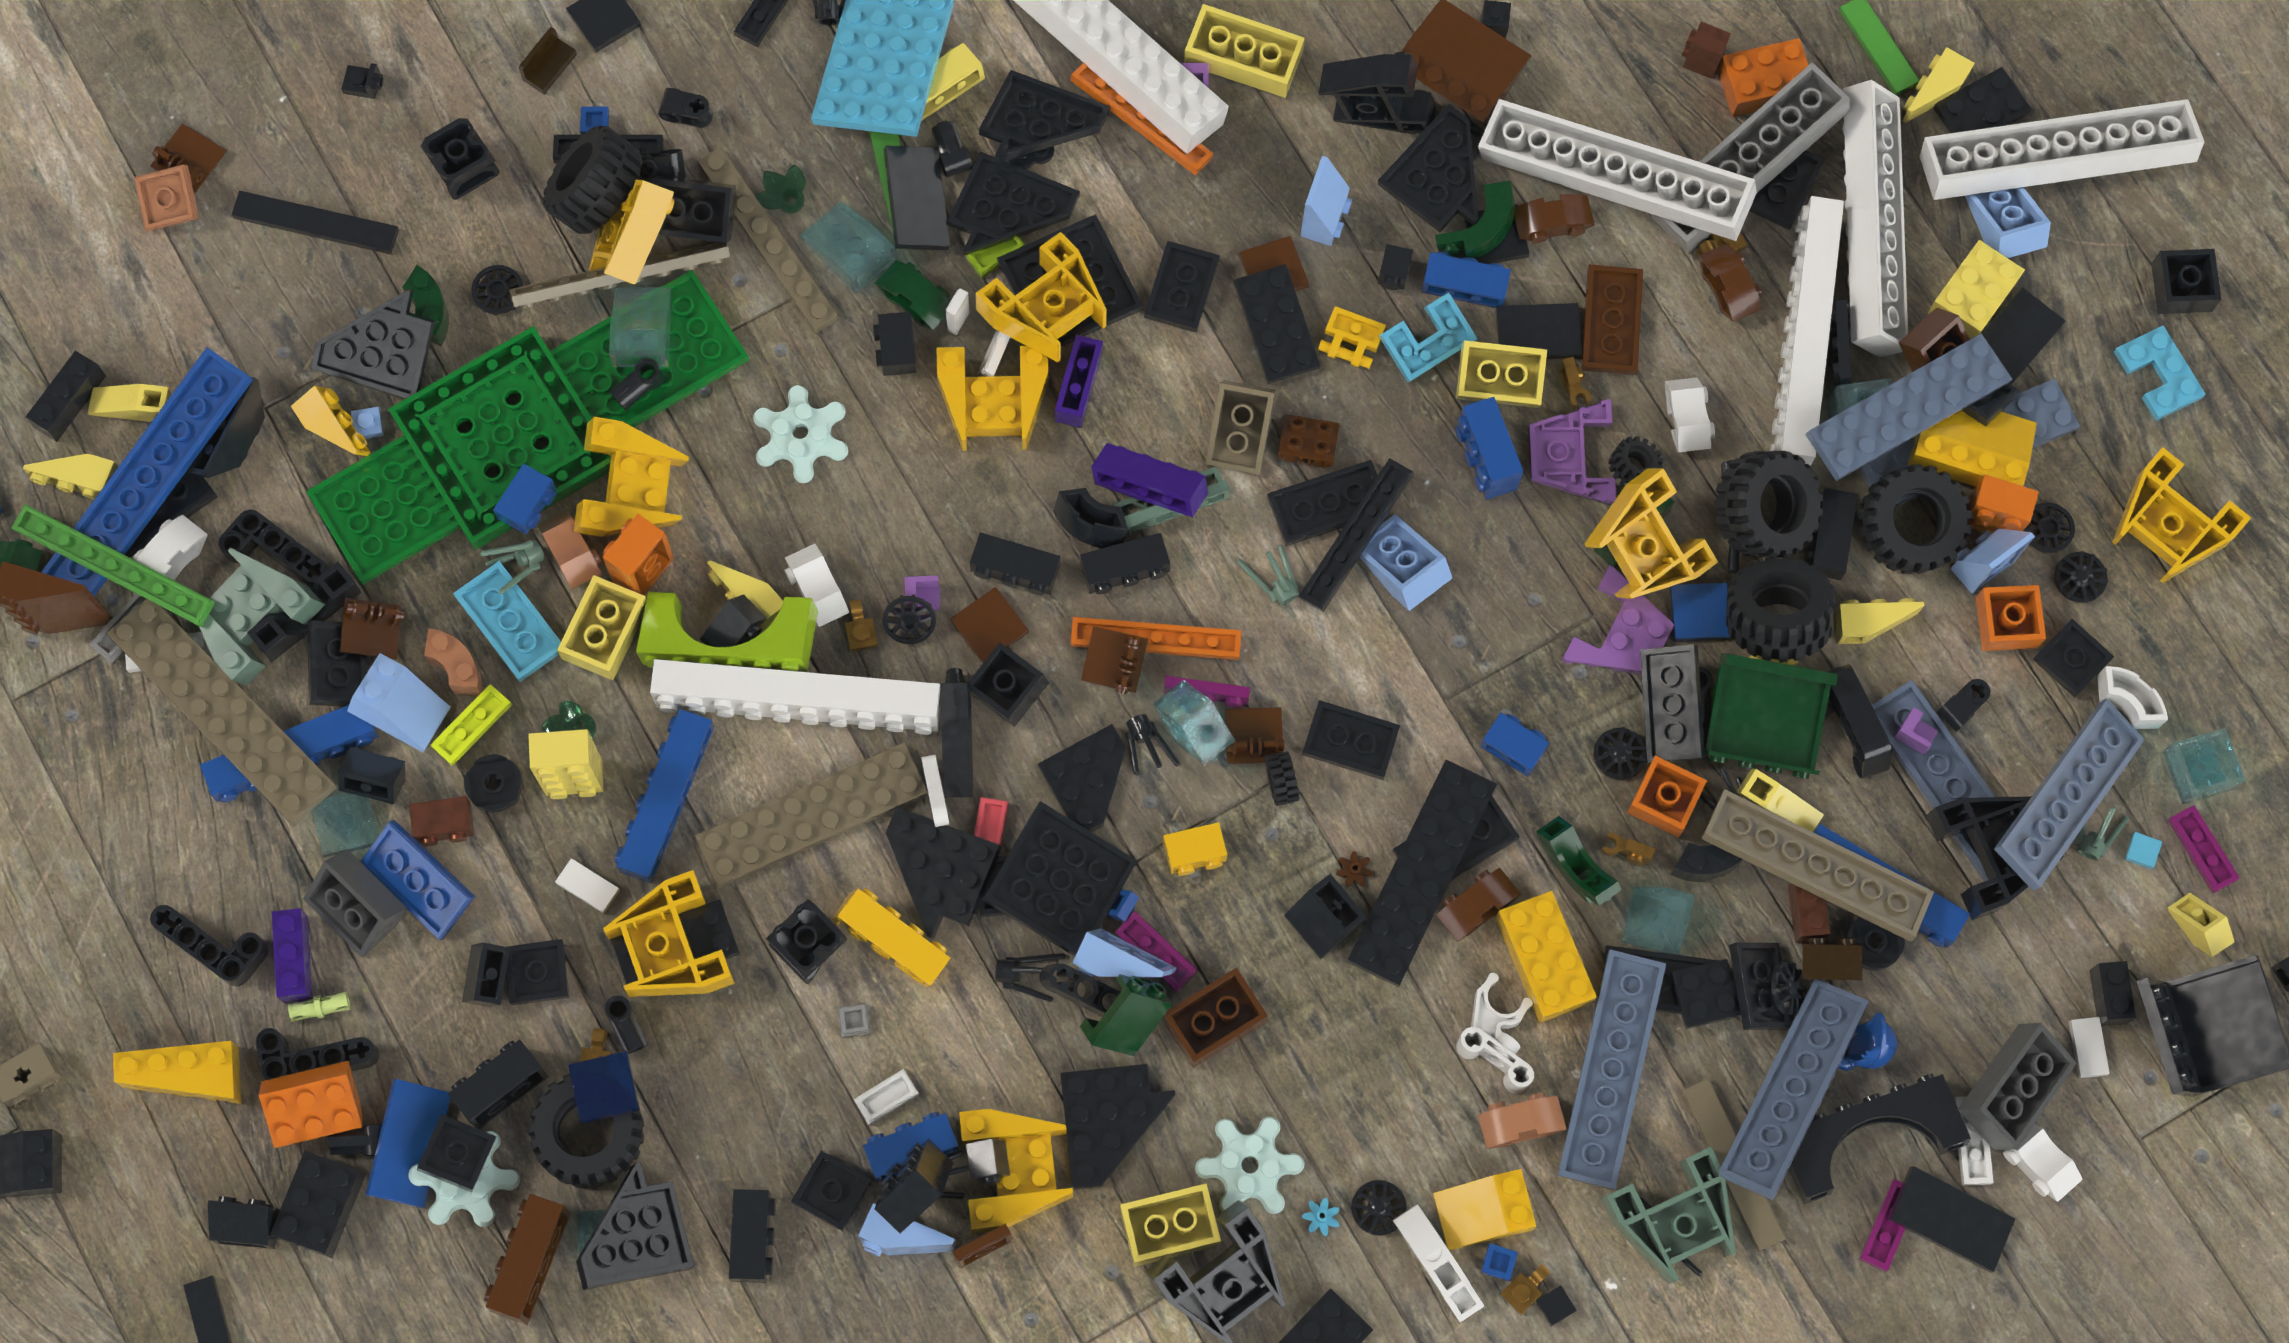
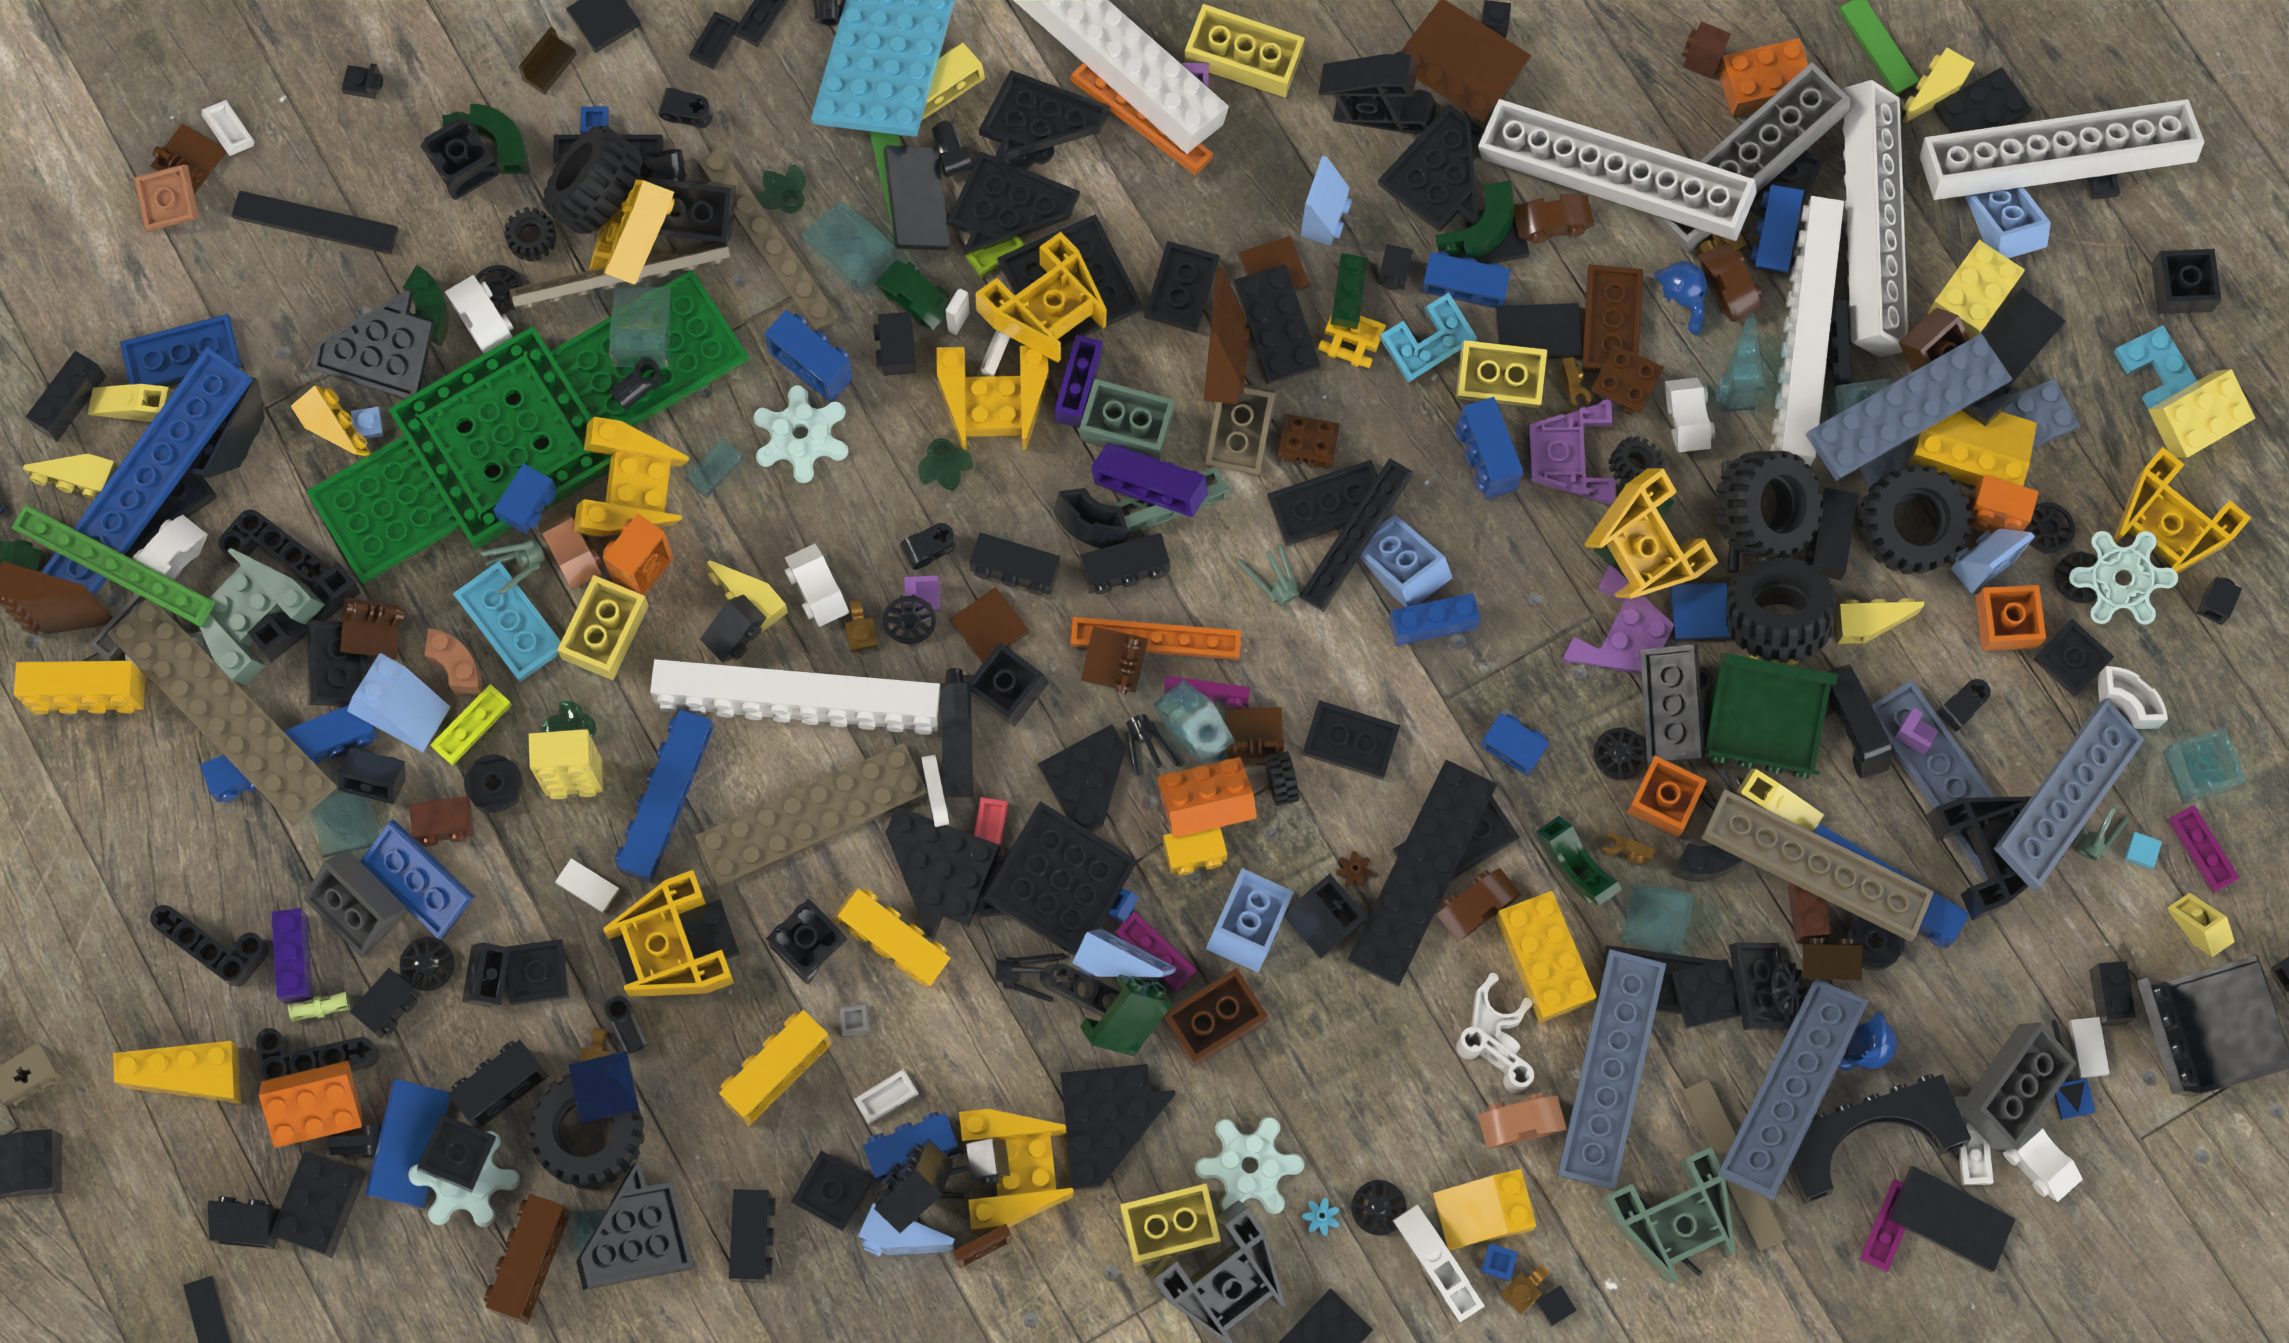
(80, 686): none -> yellow brick
(170, 354): none -> blue tile
(227, 127): none -> white tile
(385, 1003): none -> black brick
(427, 964): none -> black wheel
(479, 314): none -> white brick
(499, 128): none -> dark green arch
(535, 248): none -> black tyre
(713, 40): none -> black tile
(714, 468): none -> clear light blue tile
(775, 1067): none -> yellow brick
(780, 647): lime arch -> none
(809, 355): none -> blue brick
(926, 547): none -> black piece
(944, 468): none -> clear green plate
(1126, 418): none -> sand green brick
(1207, 797): none -> orange brick
(1226, 345): none -> reddish brown slope
(1250, 920): none -> light blue slope
(1349, 291): none -> dark green plate
(1434, 619): none -> blue brick
(1627, 379): none -> reddish brown hinge
(1688, 287): none -> blue piece
(1743, 377): none -> clear light blue slope
(1777, 229): none -> blue brick
(2074, 1096): none -> piece
(2103, 186): none -> black tile
(2131, 559): none -> light aqua plate
(2201, 413): none -> light yellow brick
(2219, 600): none -> black brick

